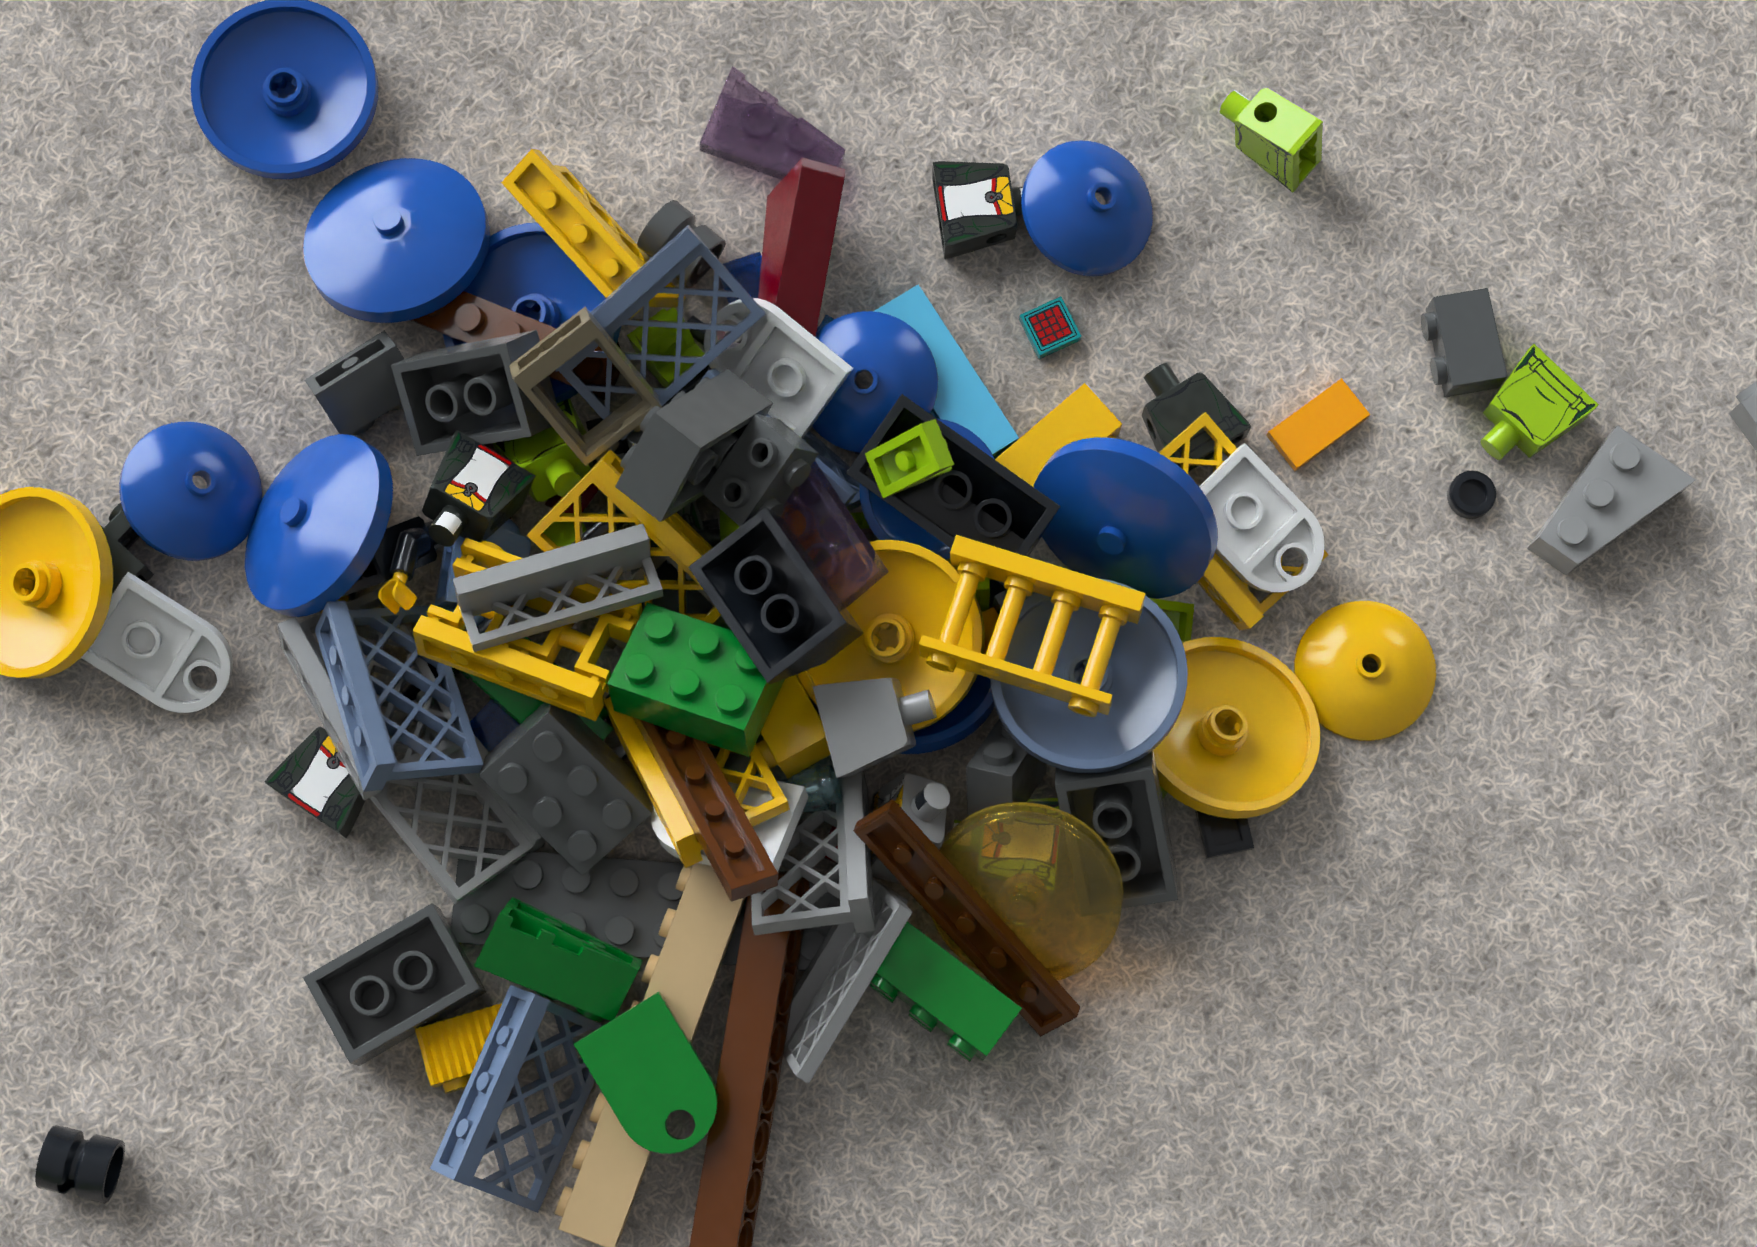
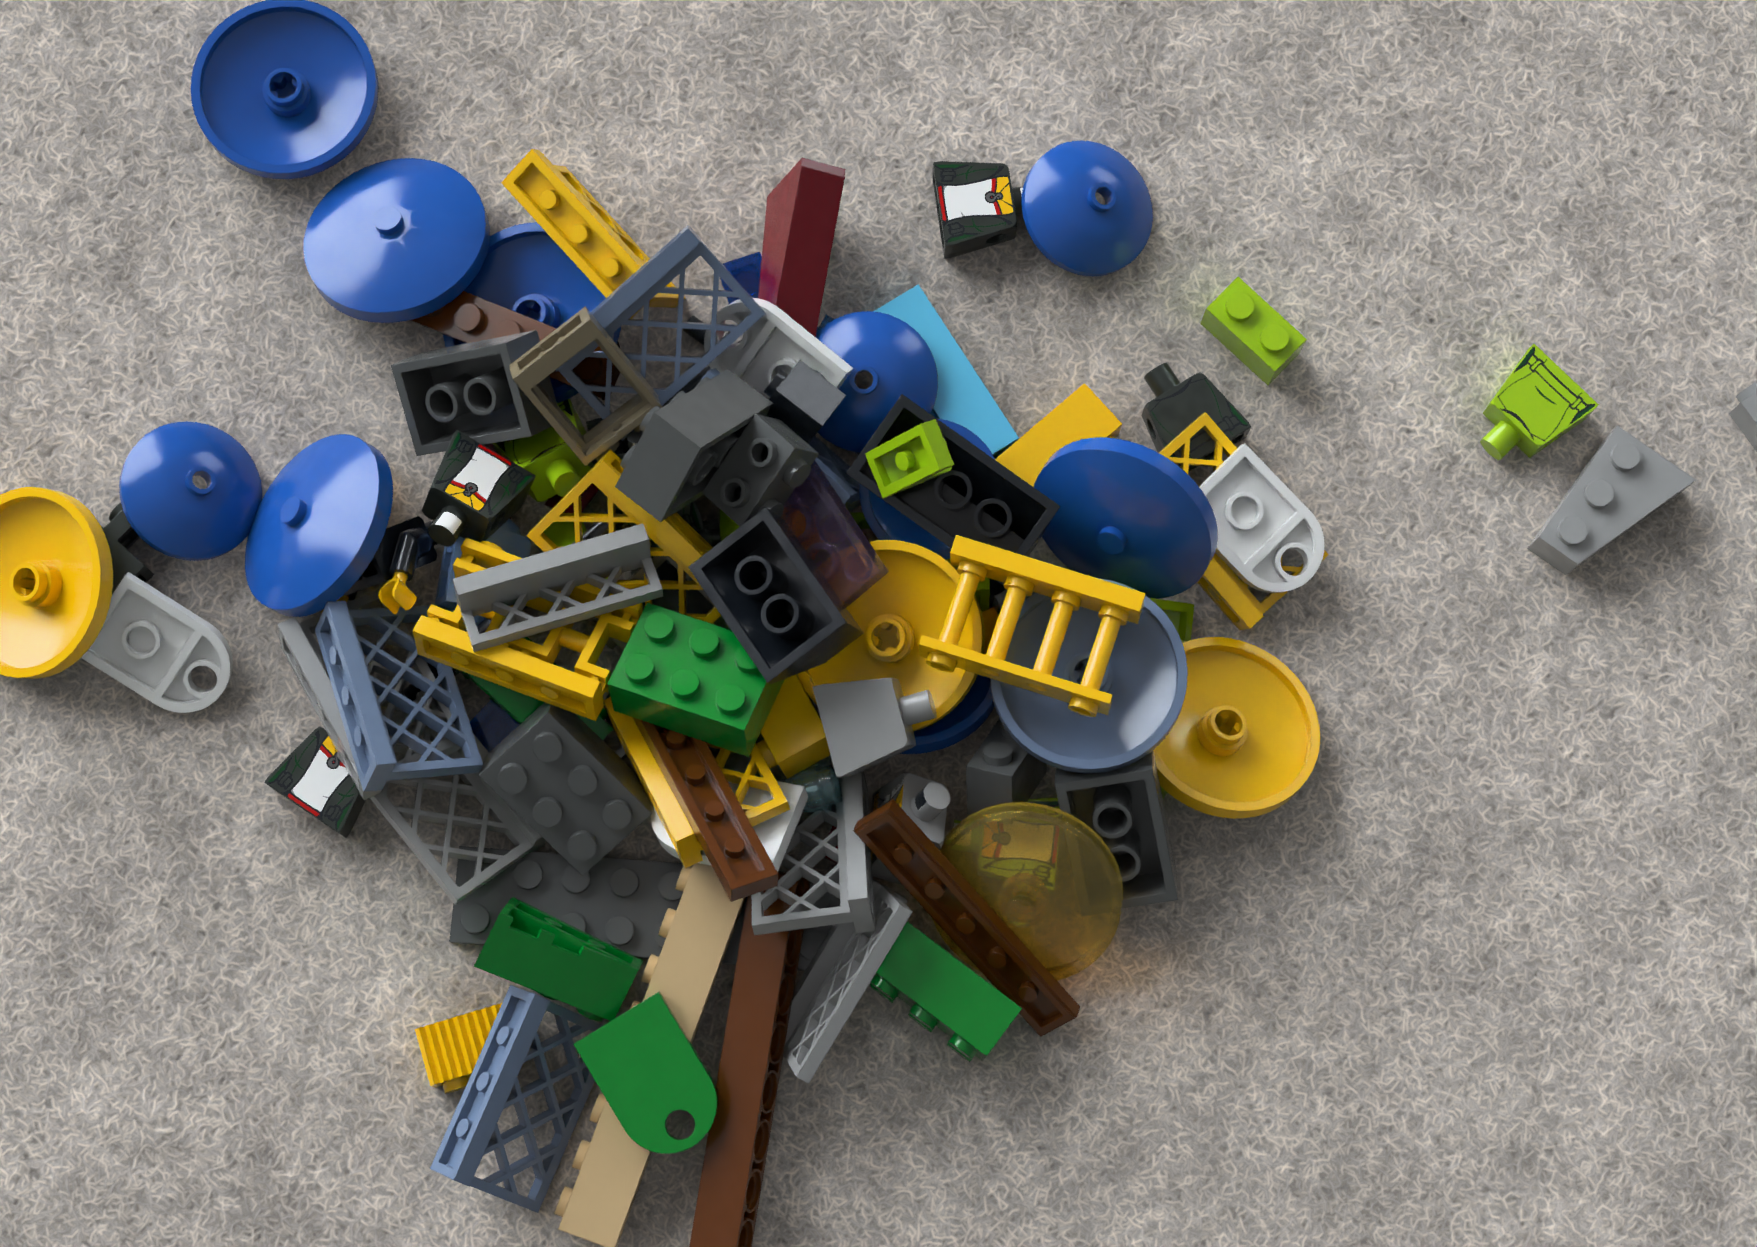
(81, 1164): black wheel -> none
(359, 385): dark grey brick -> none
(394, 984): dark grey brick -> none
(663, 342): lime brick -> none
(666, 225): dark grey wheel -> none
(762, 135): clear purple wing -> none
(802, 400): none -> brick
(1050, 327): tile -> none
(1223, 835): black tile -> none
(1253, 330): none -> lime brick
(1276, 135): lime torso -> none
(1318, 424): light orange tile -> none
(1346, 695): yellow dish -> none
(1464, 343): dark grey brick -> none
(1471, 494): black tile -> none

